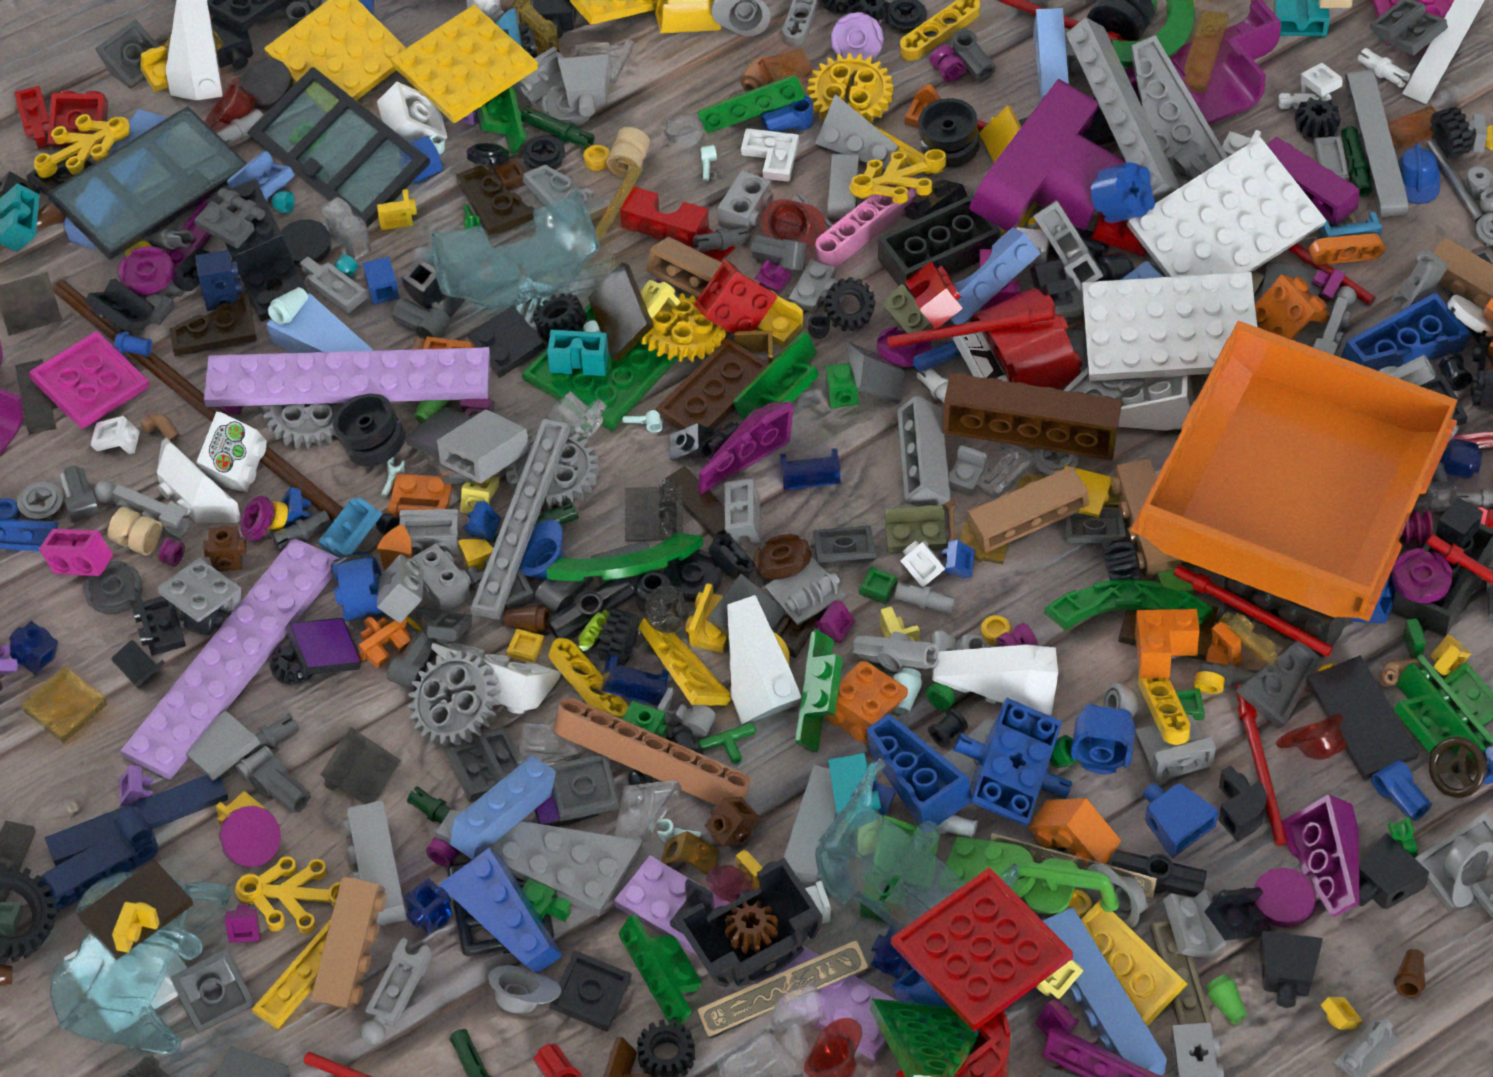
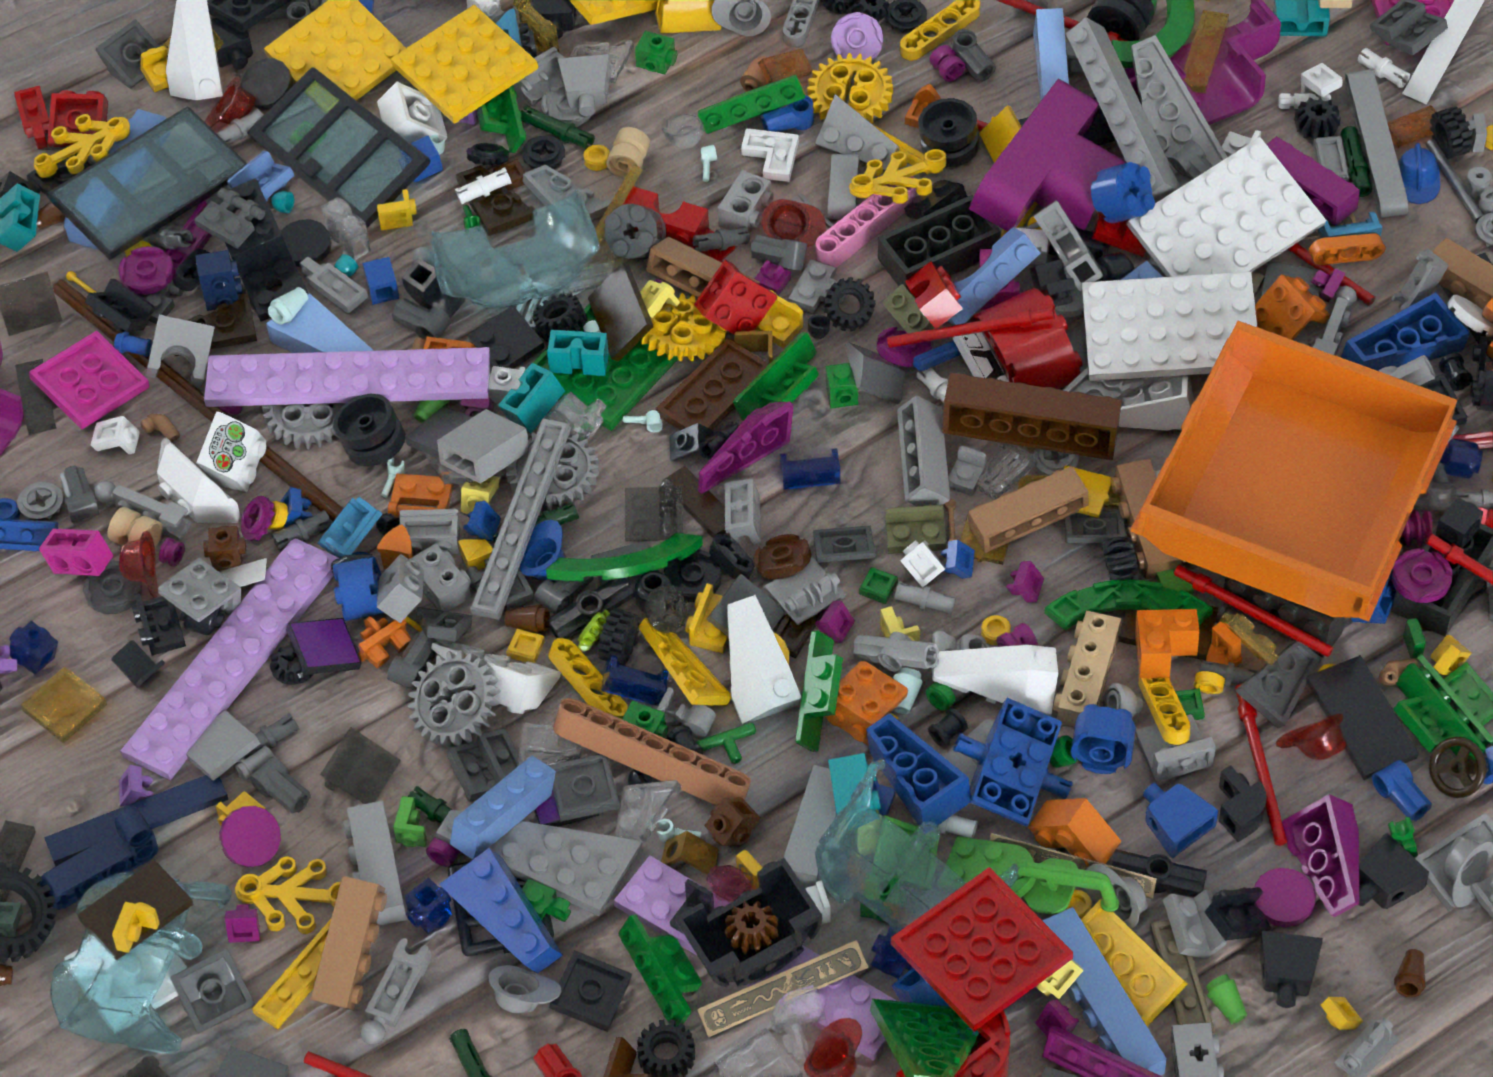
(72, 276): none -> yellow hinge
(138, 562): none -> clear red piece
(181, 338): none -> light grey piece
(247, 573): none -> white sticker
(407, 824): none -> bright green bracket
(483, 186): none -> white pin
(502, 380): none -> white brick
(533, 398): none -> teal brick
(620, 228): none -> dark grey brick
(655, 52): none -> green brick
(1027, 582): none -> magenta tile
(1089, 665): none -> tan brick

